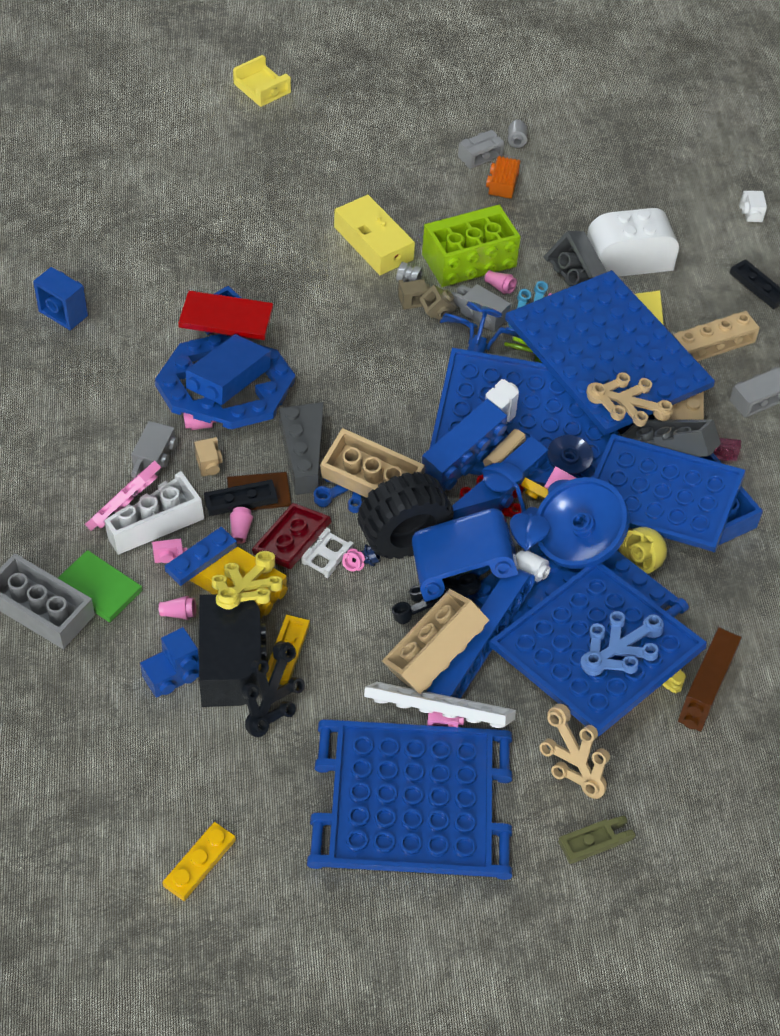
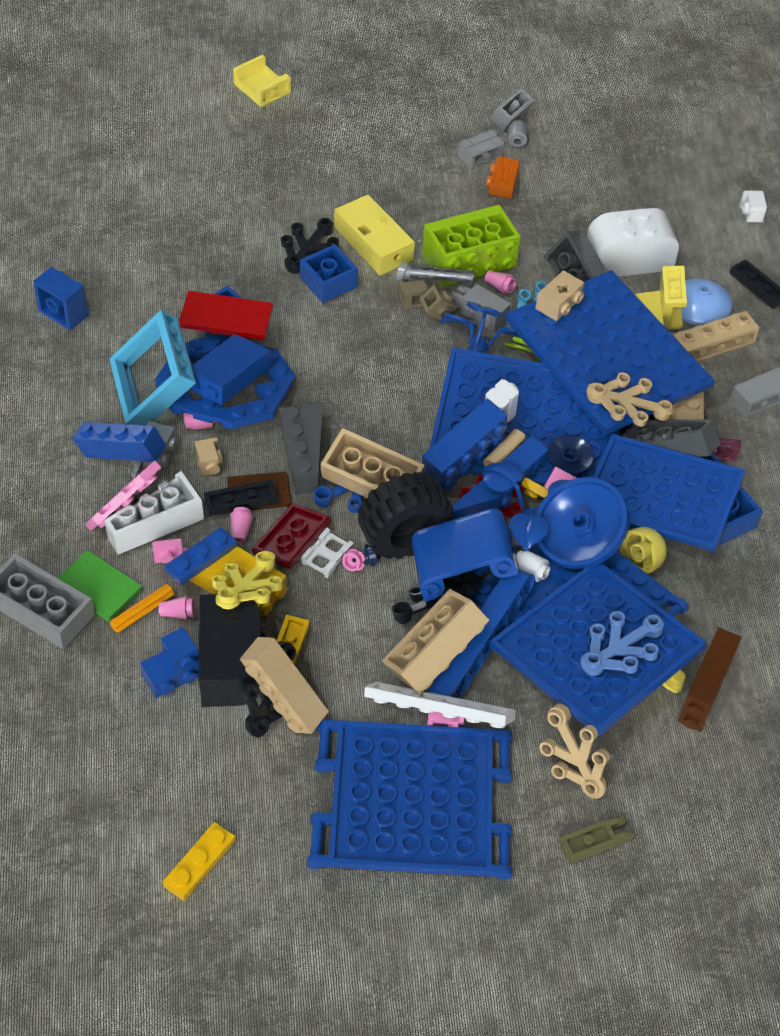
(119, 441): none -> blue brick
(141, 608): none -> light orange axle
(181, 379): none -> medium azure window
(284, 685): none -> tan brick
(324, 228): none -> black plant
(328, 273): none -> blue brick
(444, 274): none -> flat silver pin
(511, 109): none -> light grey brick
(560, 295): none -> tan brick
(673, 296): none -> light yellow panel
(705, 302): none -> light blue dish

